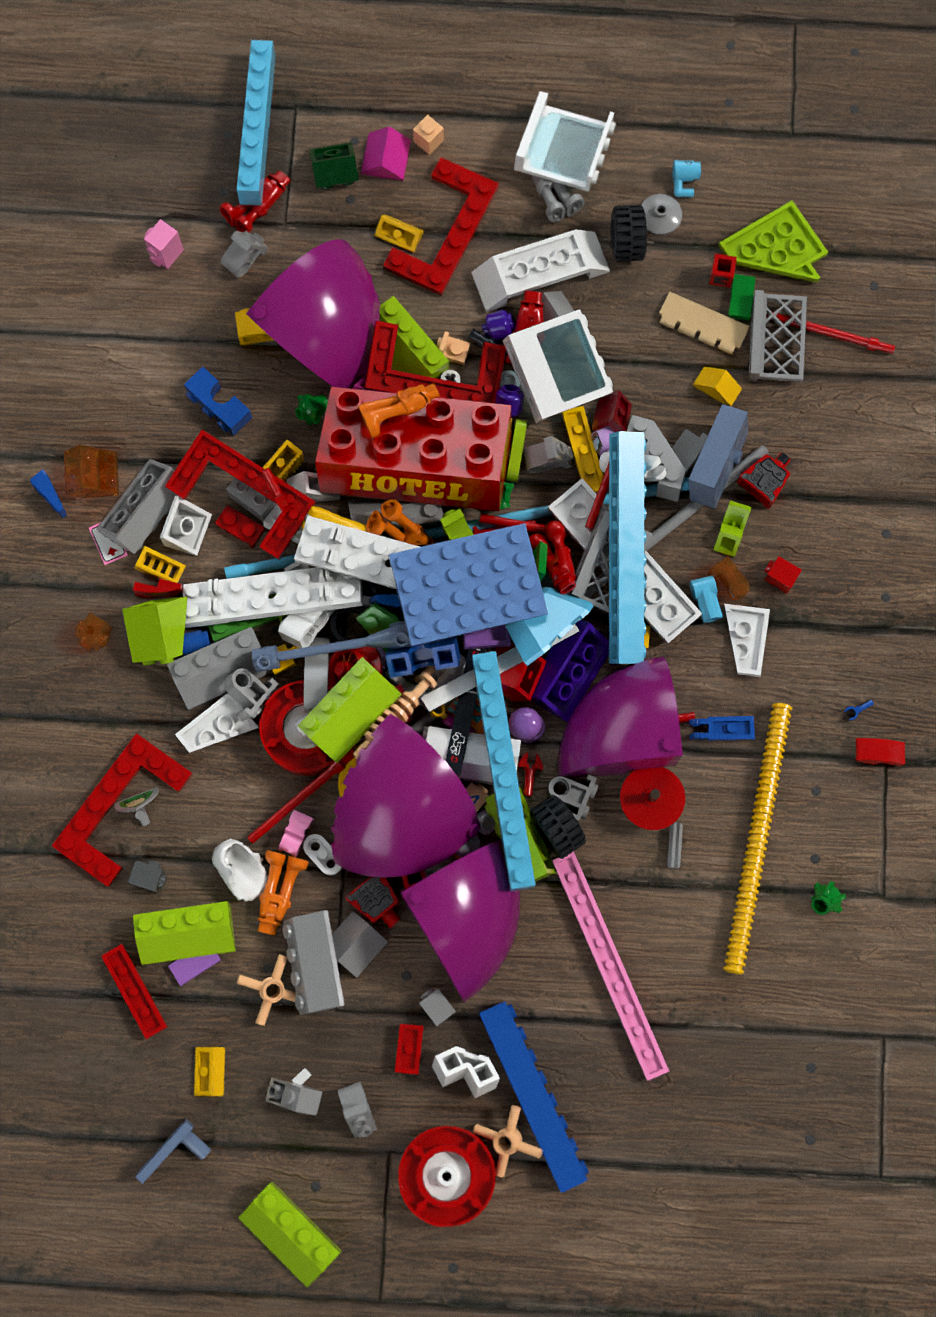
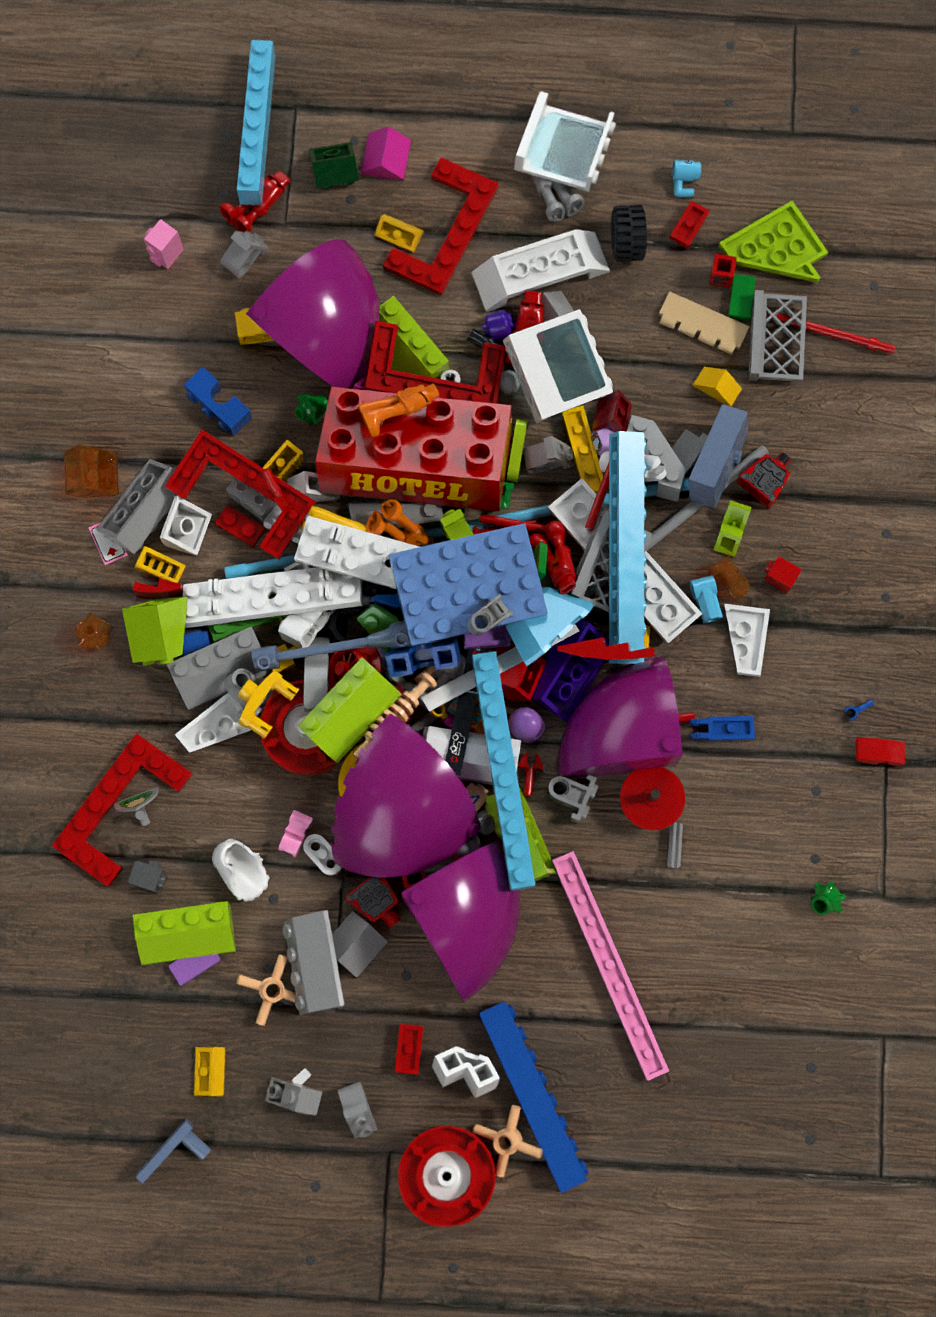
(45, 488): blue slope -> none
(134, 991): red plate -> none
(255, 694): none -> yellow connector
(273, 905): orange piece -> none
(289, 1234): lime slope -> none
(301, 796): red bar -> none
(428, 134): light nougat brick -> none
(436, 1006): light grey brick -> none
(453, 349): light nougat bracket -> none
(492, 614): none -> light grey piece
(513, 396): dark purple head -> none
(557, 826): black tyre -> none
(597, 649): none -> red slope
(662, 223): light grey dish -> none
(689, 224): none -> red plate
(757, 838): yellow piece -> none

